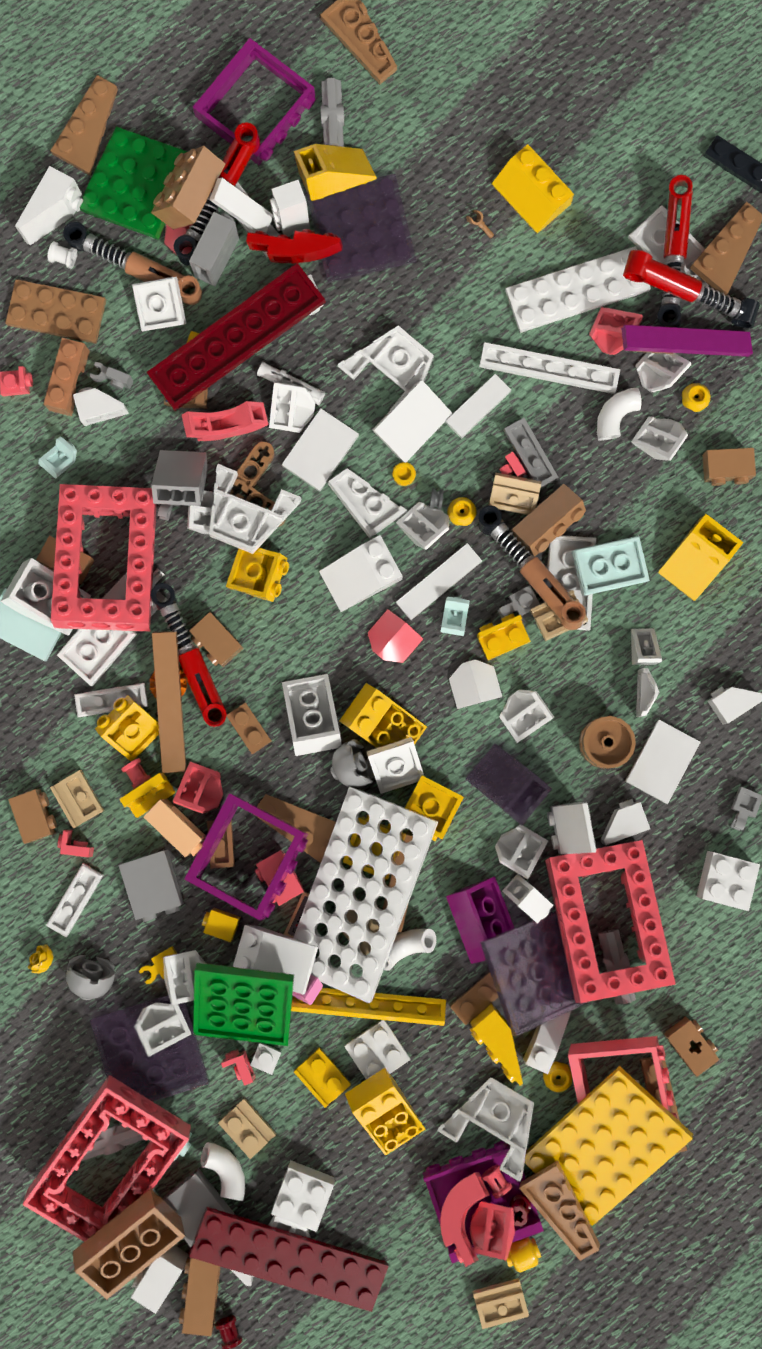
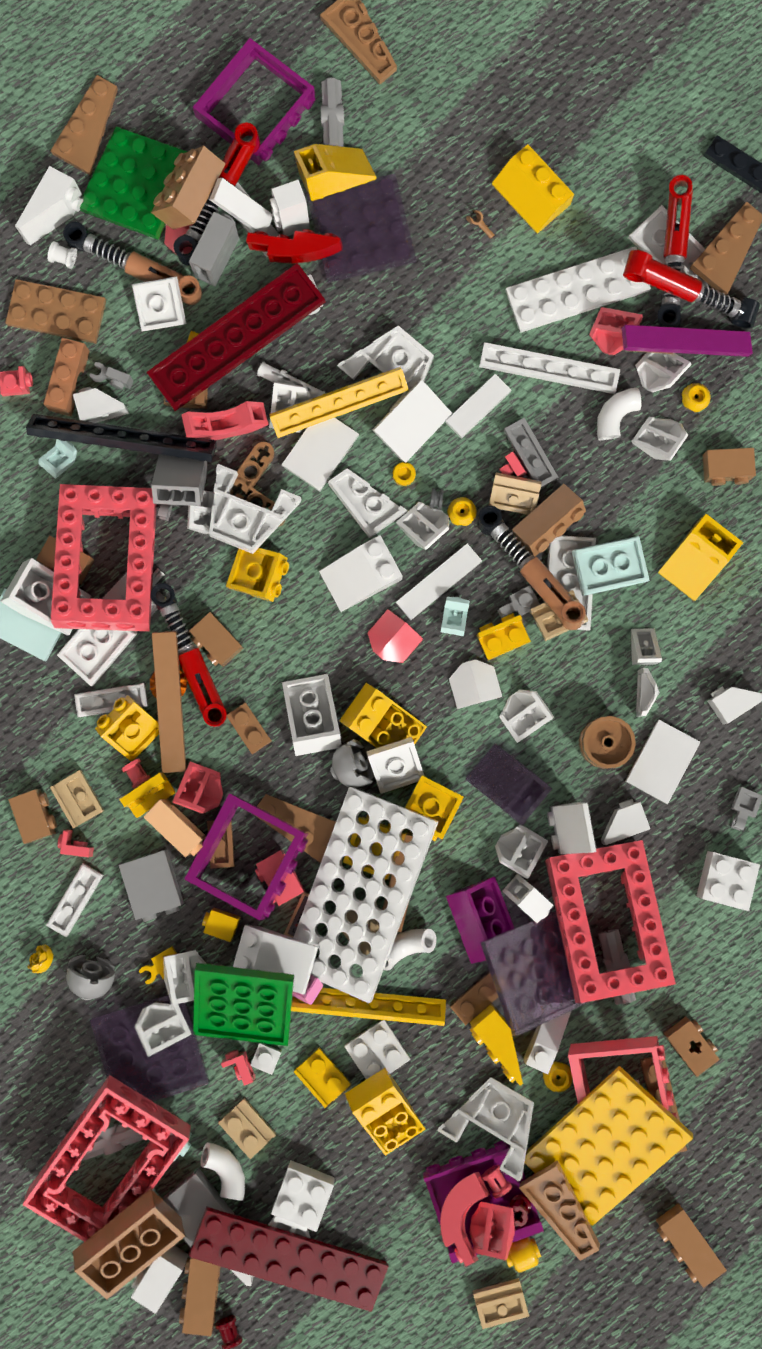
(121, 437): none -> black plate
(339, 402): none -> yellow plate
(689, 1246): none -> medium nougat brick

